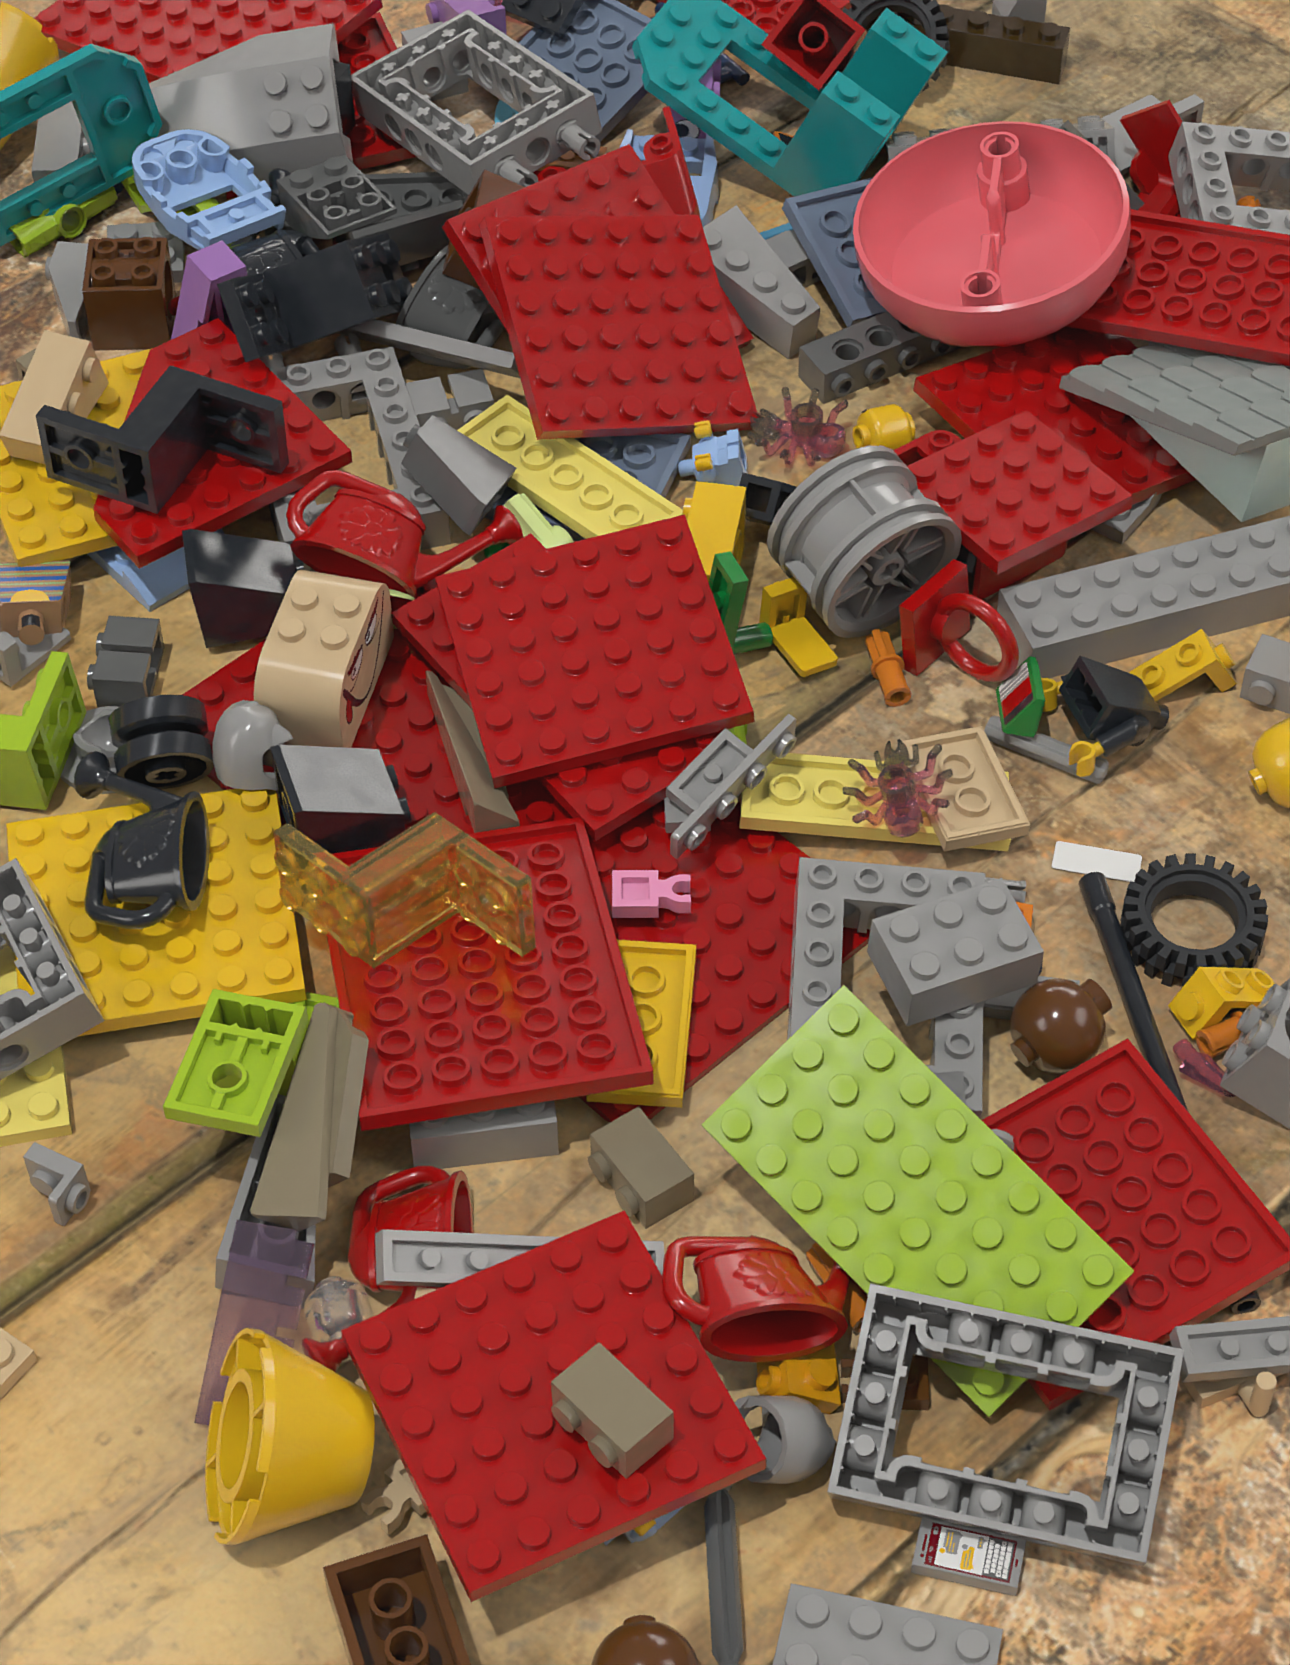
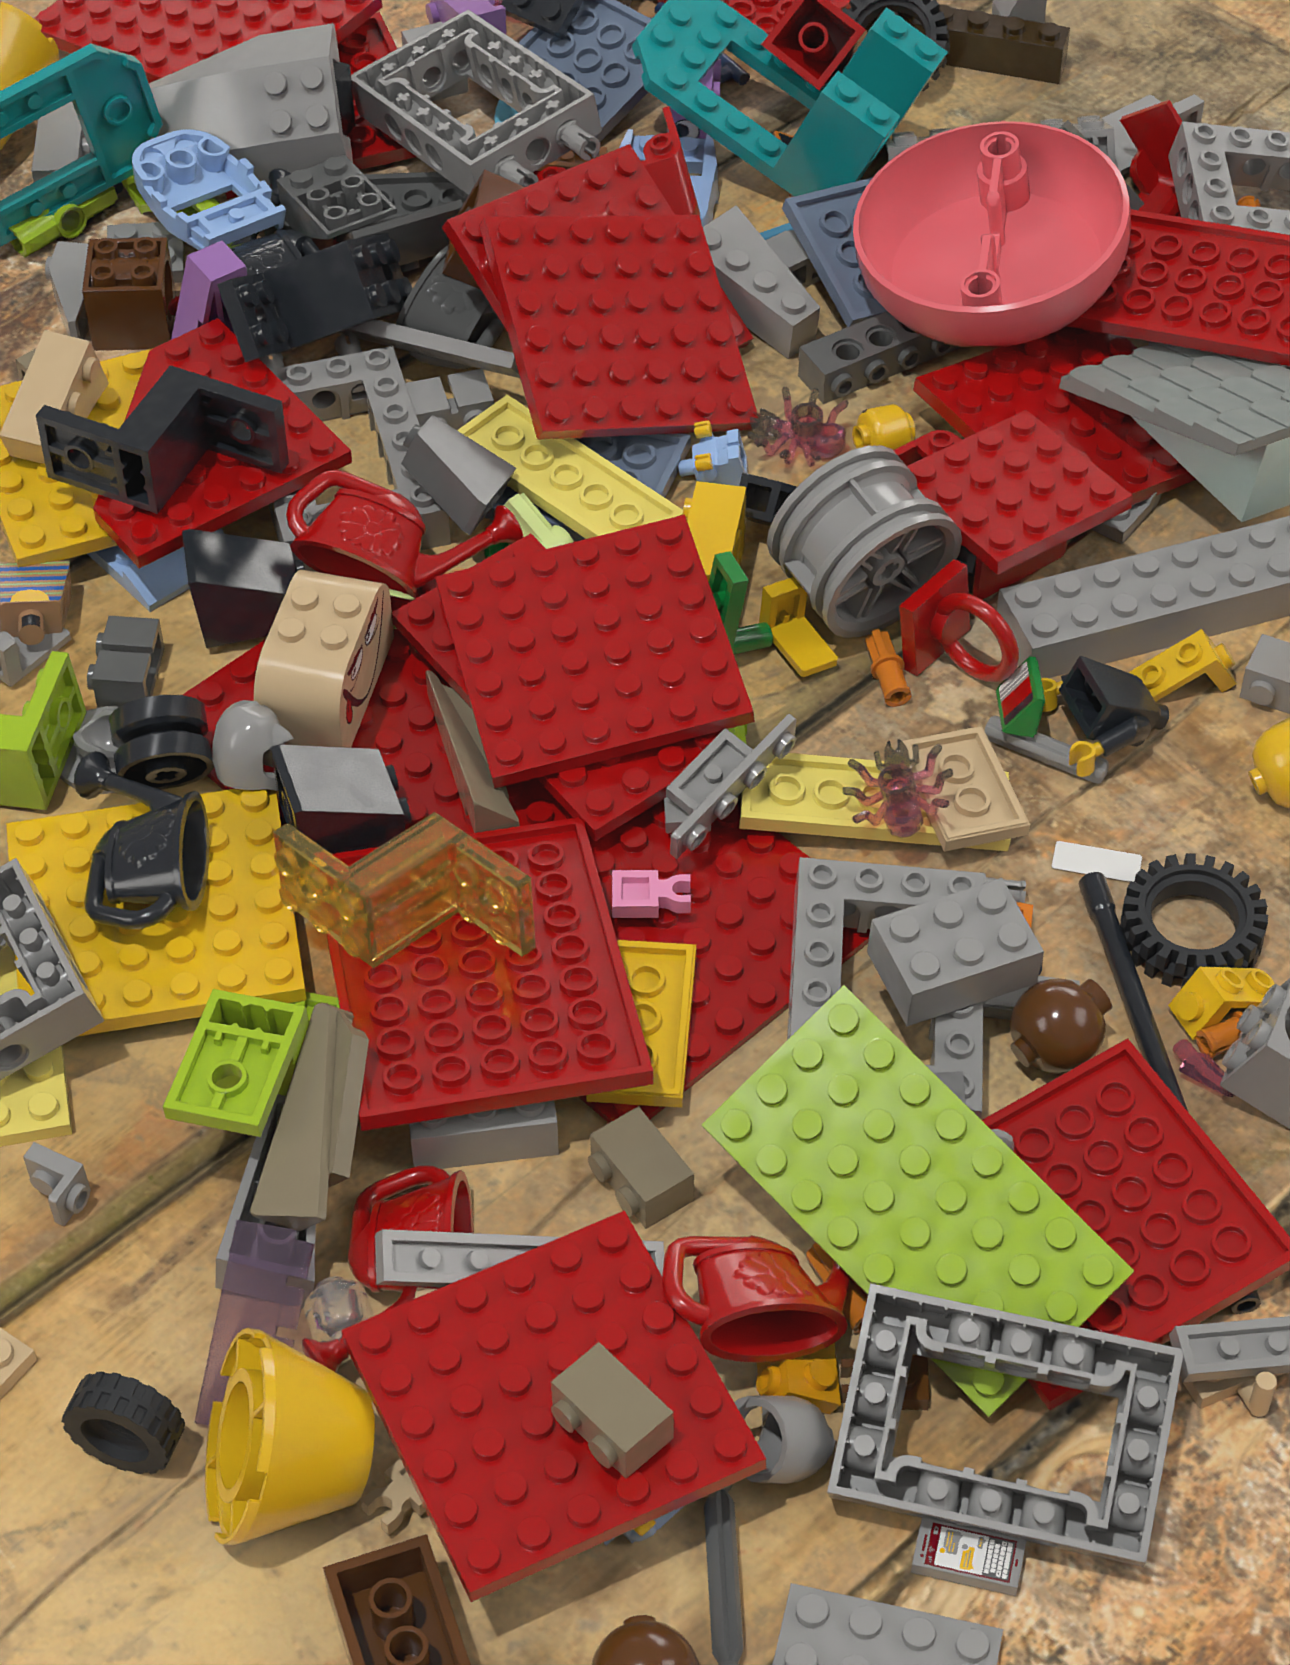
(123, 1422): none -> black tyre

